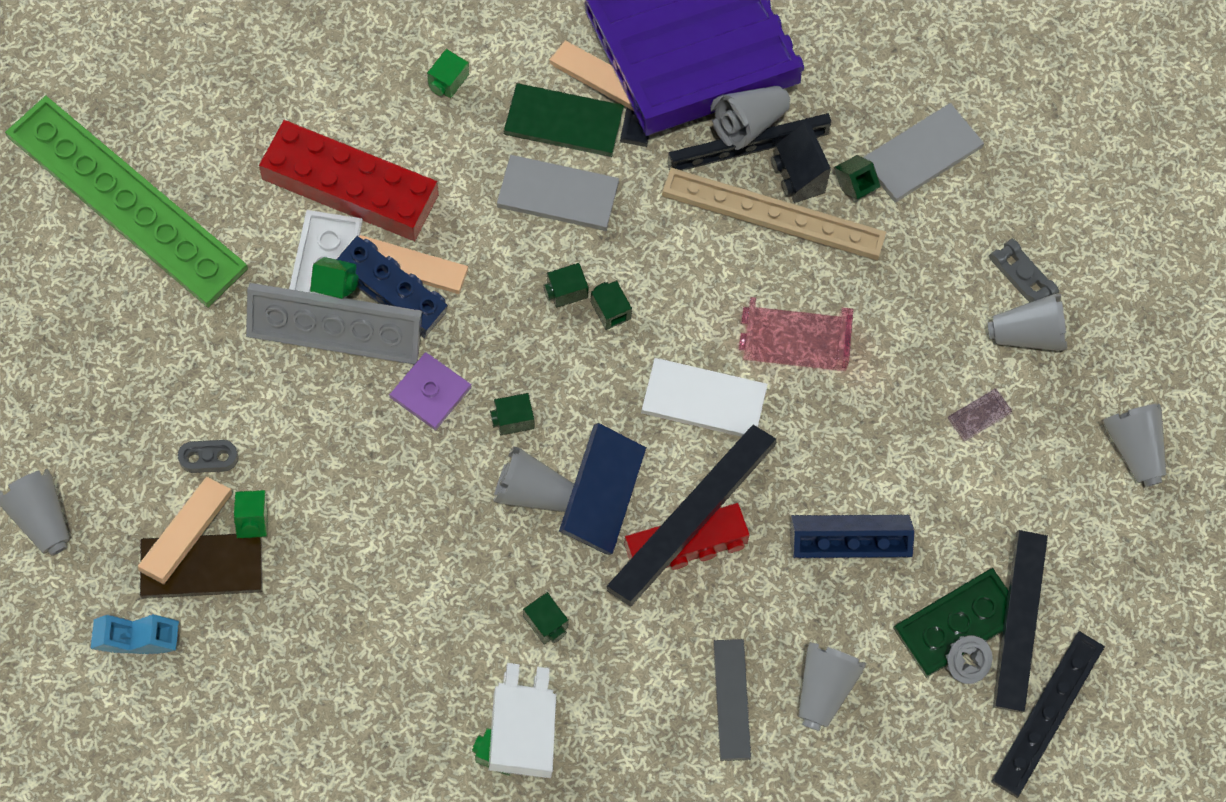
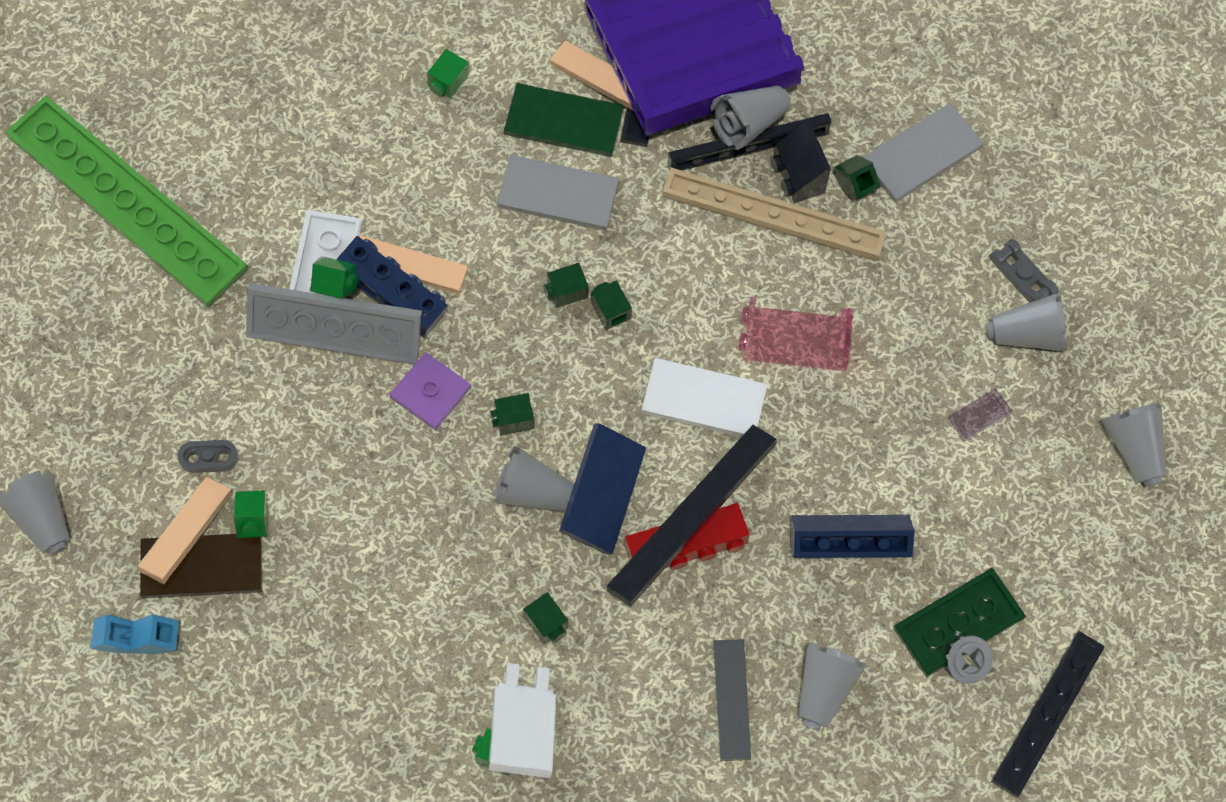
(349, 180): red brick -> none
(1020, 621): black tile -> none

